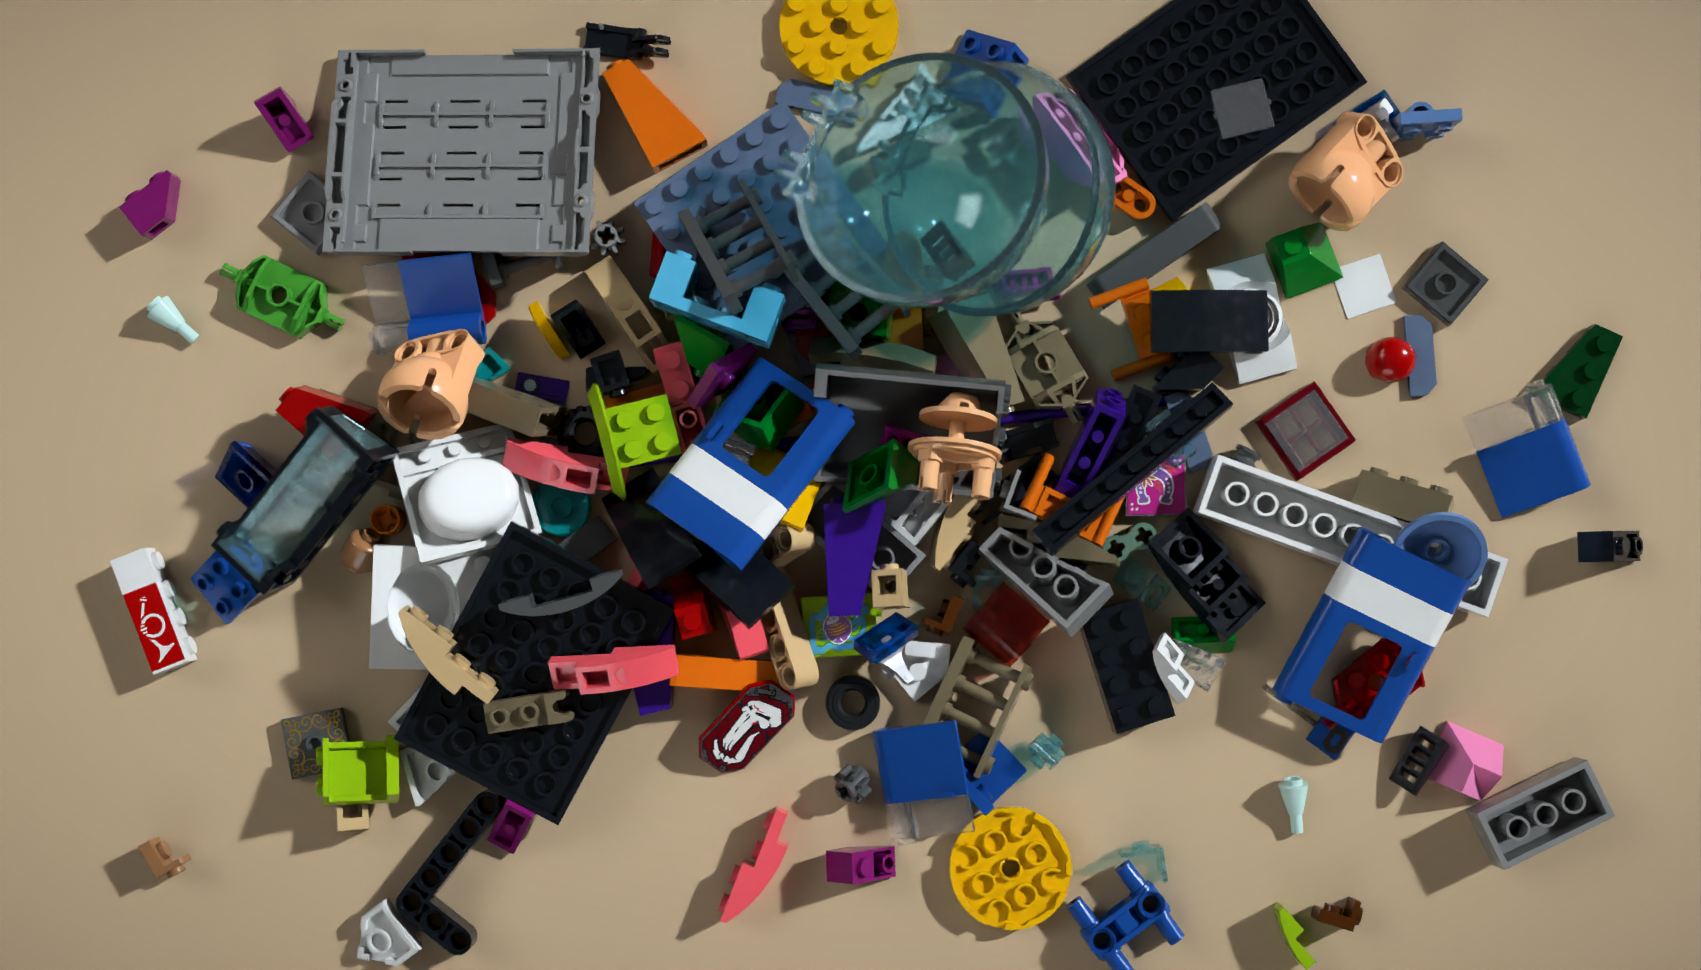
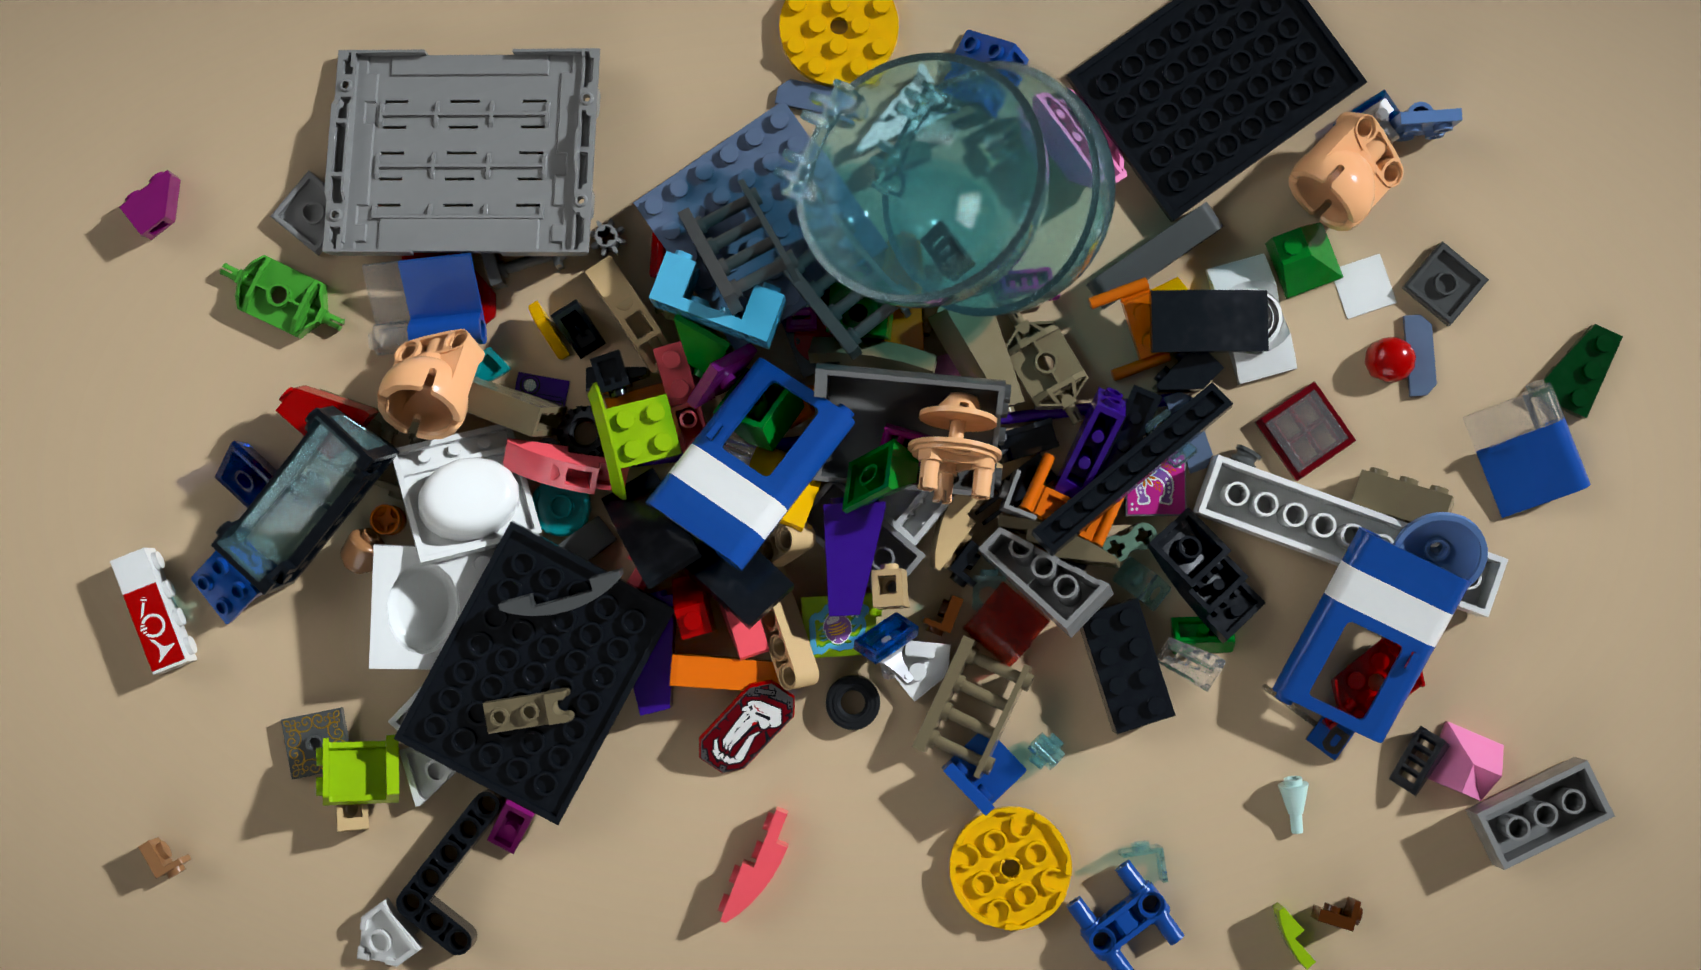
(166, 314): light aqua cone -> none
(284, 118): magenta slope -> none
(433, 649): tan slope -> none
(615, 671): coral slope -> none
(625, 42): black arm -> none
(656, 122): orange slope -> none
(852, 783): dark grey gear -> none
(860, 864): magenta slope -> none
(923, 781): blue door -> none
(1129, 194): orange plate -> none
(1167, 661): white slope -> none
(1242, 108): clear piece -> none
(1609, 546): black slope -> none

